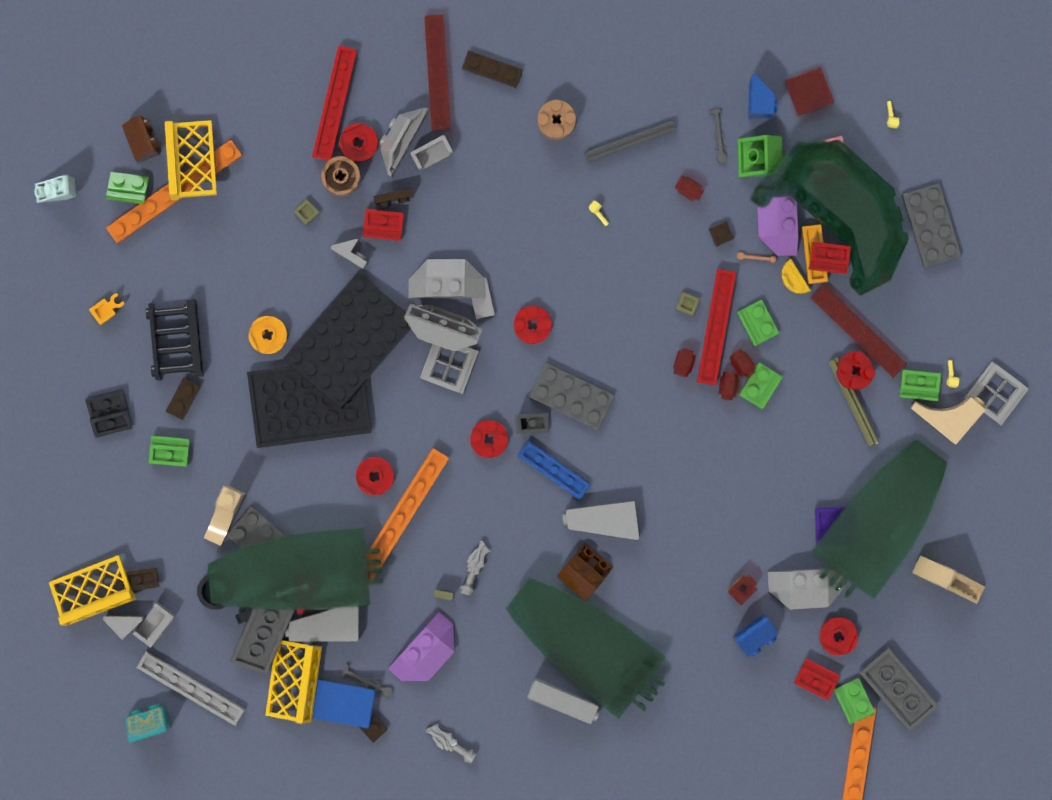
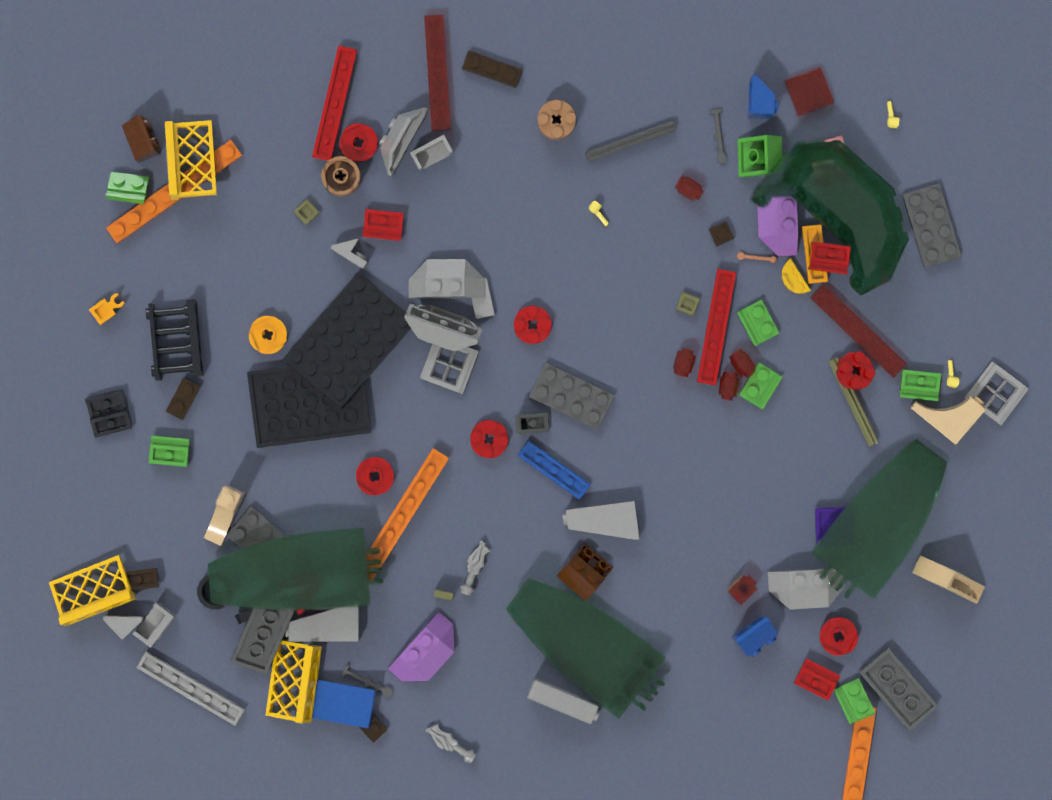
(55, 189): light aqua slope -> none
(147, 723): teal slope -> none
(401, 196): dark brown plate -> none

